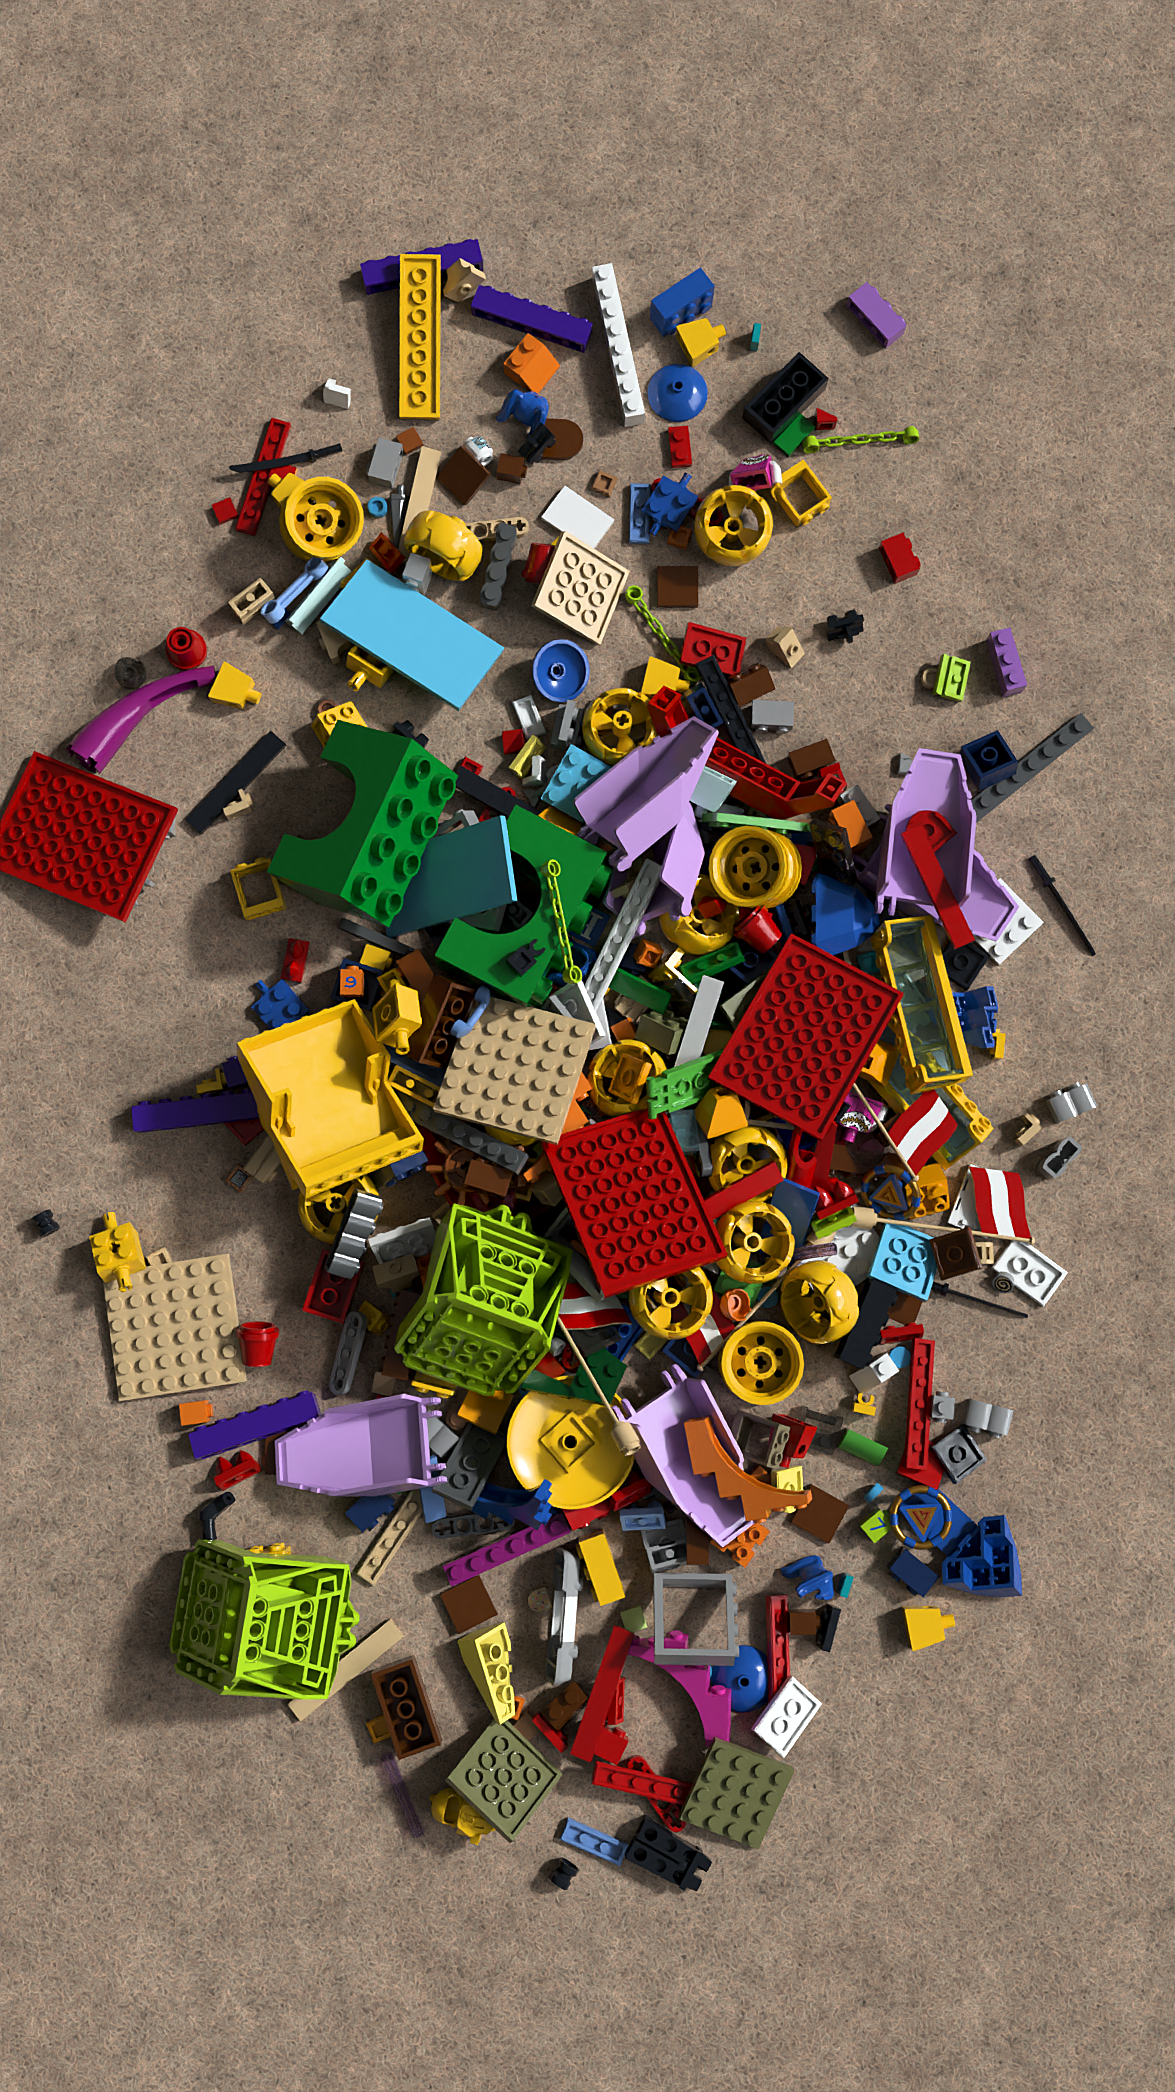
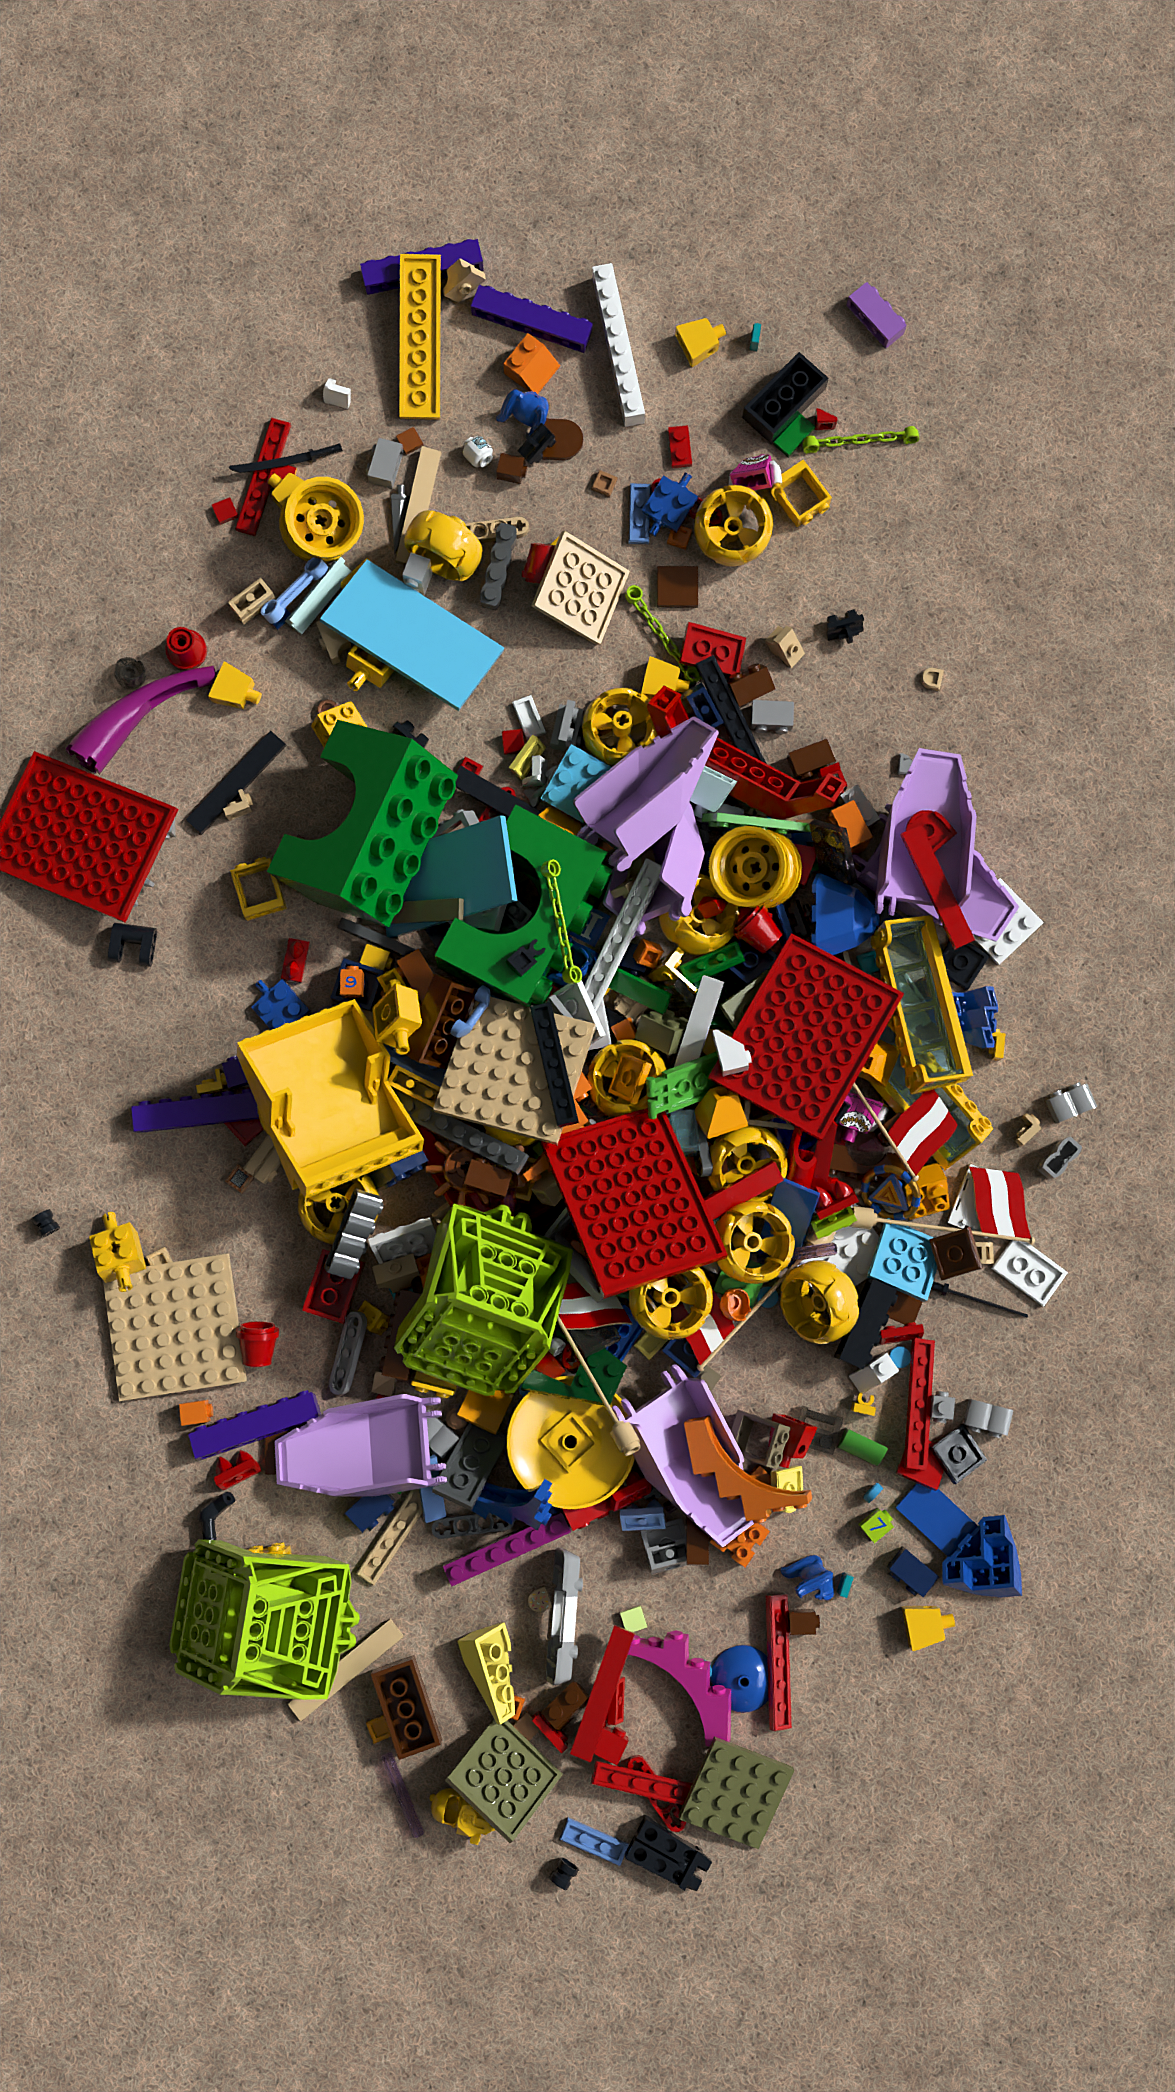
(132, 934): none -> black connector
(377, 507): dark azure tile -> none
(387, 552): red plate -> none
(428, 911): none -> dark tan tile
(463, 475): reddish brown tile -> none
(468, 1604): reddish brown tile -> none
(554, 1065): none -> black tile
(571, 673): blue dish -> none
(577, 517): white tile -> none
(600, 1568): yellow brick -> none
(674, 403): blue dish -> none
(682, 302): blue brick -> none
(714, 1657): light grey window -> none
(730, 1054): none -> white slope
(786, 1716): white tile -> none
(790, 1363): yellow wheel -> none
(821, 1515): reddish brown tile -> none
(830, 1619): black plate -> none
(899, 557): red brick -> none
(920, 1517): piece -> none
(951, 677): lime plate -> none
(988, 760): dark blue brick -> none
(1003, 1282): tile -> none
(1006, 662): medium lavender brick -> none
(1032, 765): dark grey plate -> none
(1048, 882): black sword -> none

